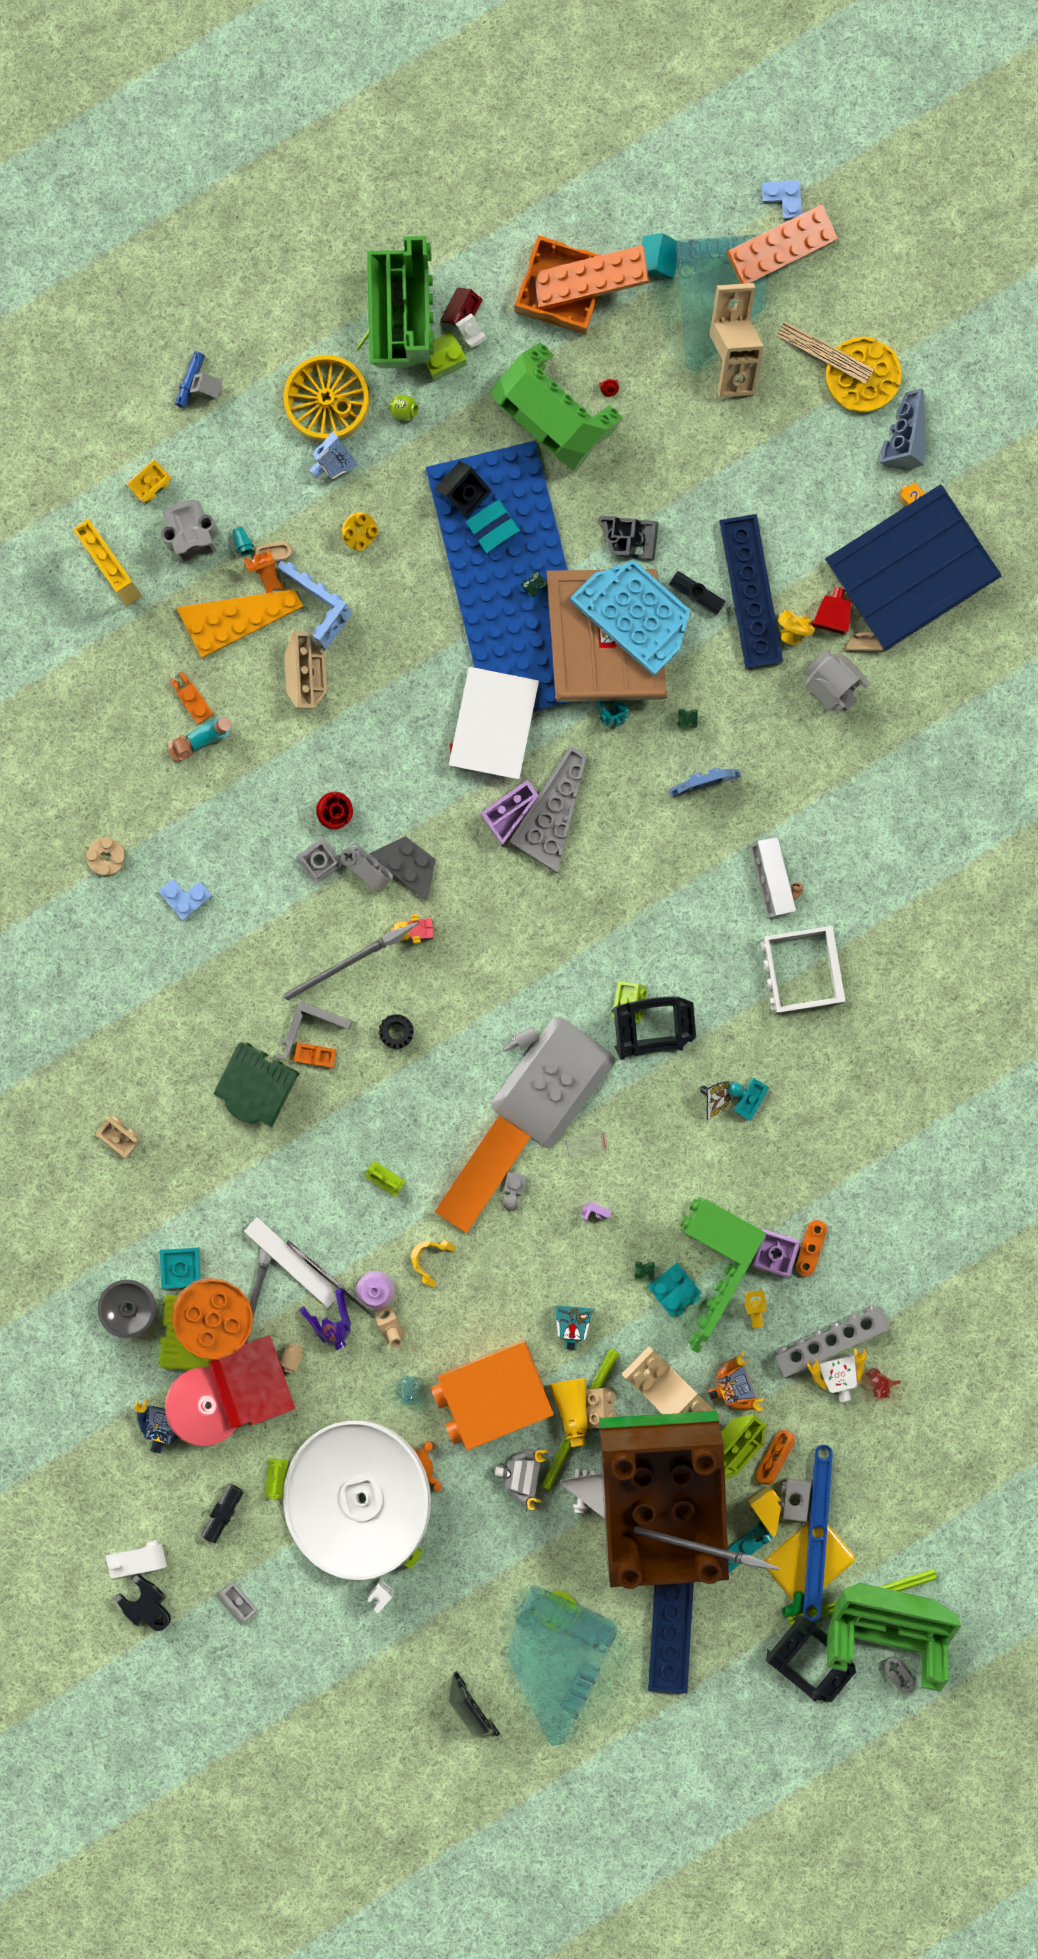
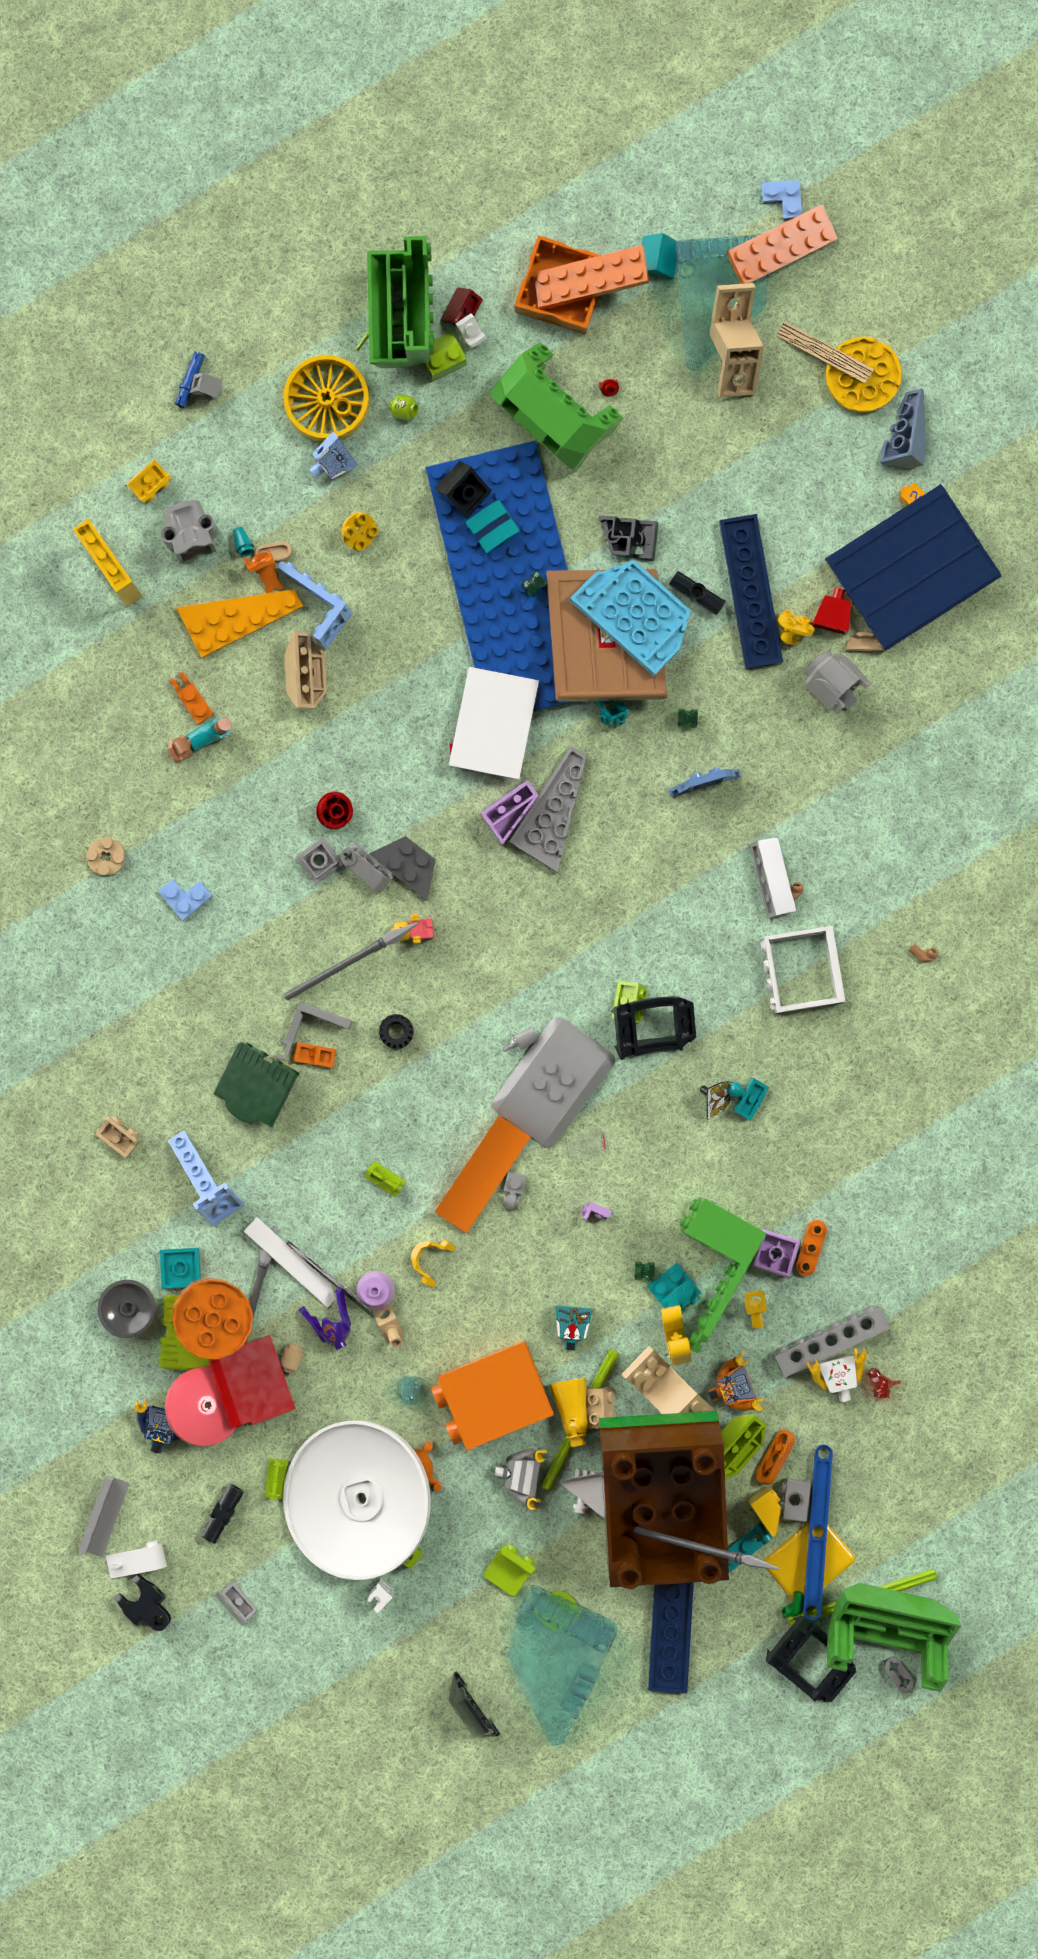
(103, 1516): none -> light grey panel
(215, 1201): none -> light blue bracket
(509, 1569): none -> lime bracket
(677, 1343): none -> yellow connector
(924, 955): none -> medium nougat arm

